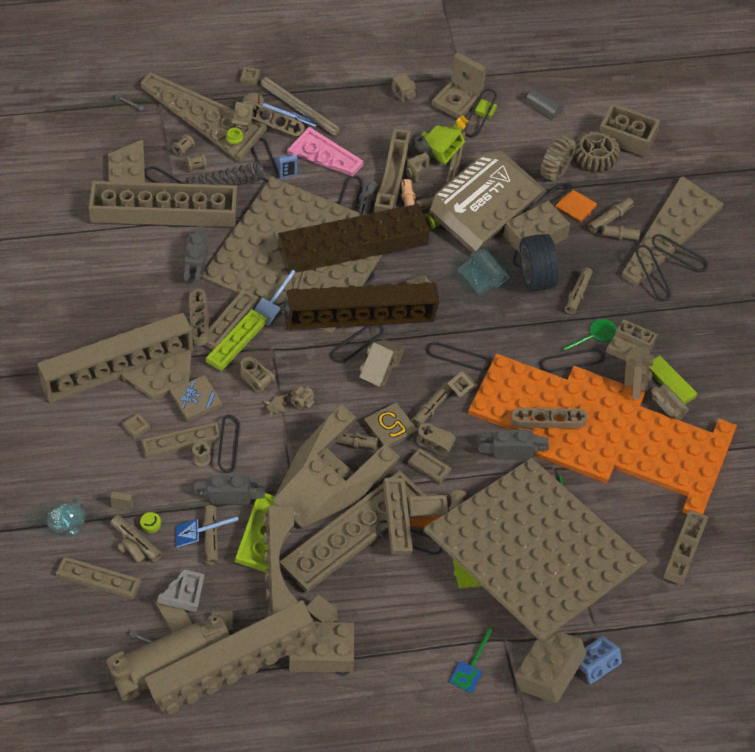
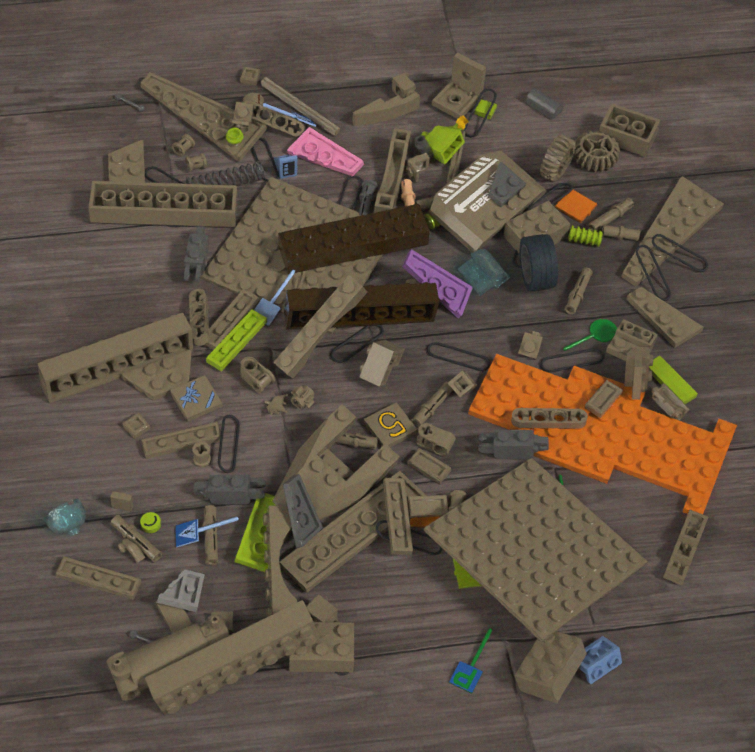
(302, 513): none -> dark grey wing
(337, 305): none -> dark tan arch
(382, 111): none -> dark tan slope
(451, 290): none -> medium lavender wing
(505, 185): none -> dark grey wing
(531, 344): none -> dark tan bracket
(585, 236): none -> lime piece
(603, 398): none -> dark tan tile
(663, 317): none -> dark tan wing

